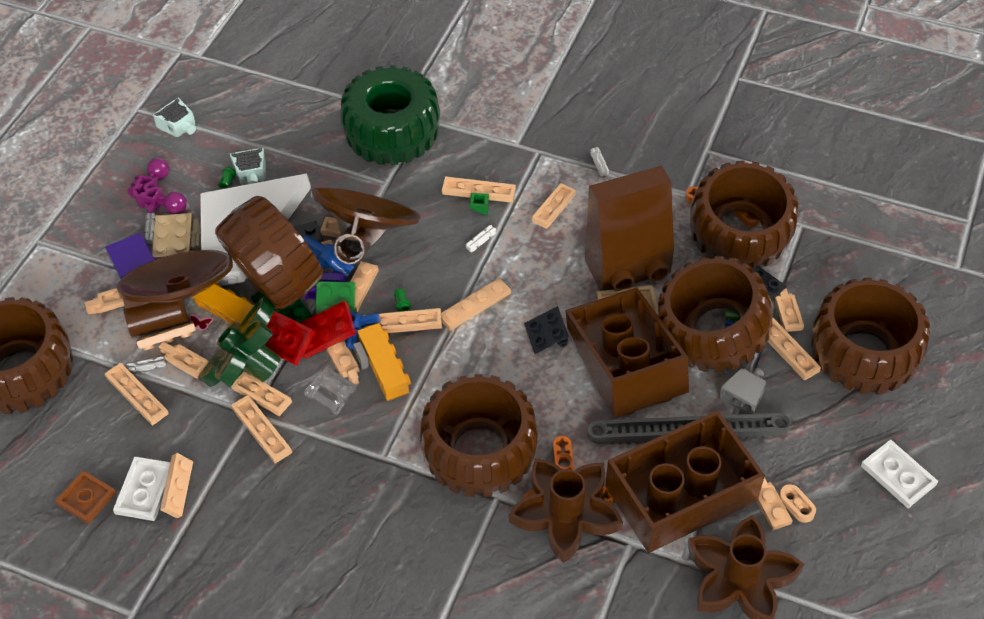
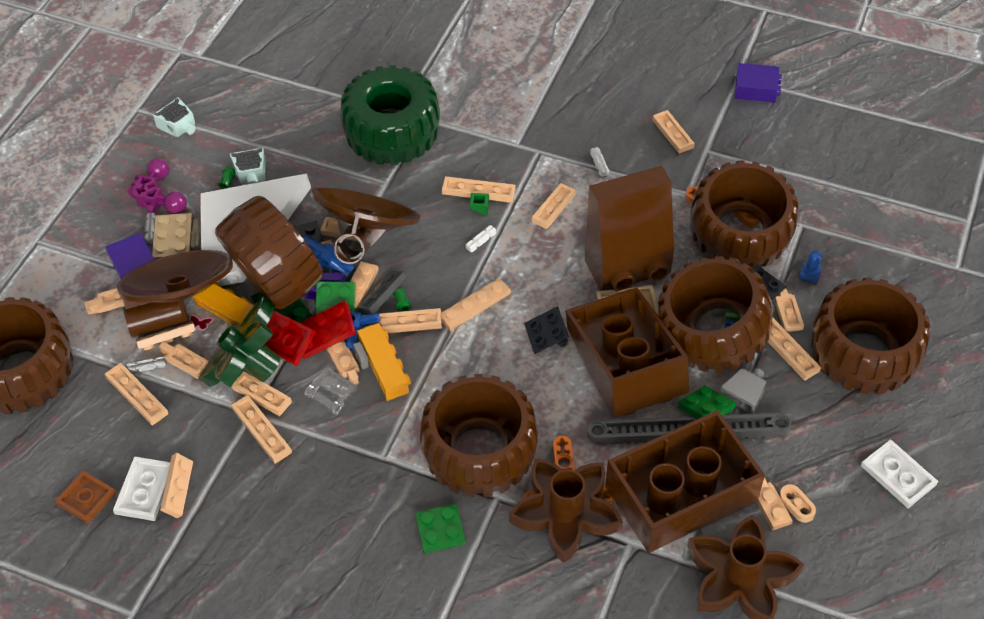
(381, 292): none -> dark grey plate
(440, 528): none -> green plate
(673, 131): none -> light nougat plate
(705, 402): none -> green plate
(757, 82): none -> dark purple brick
(811, 269): none -> blue axle

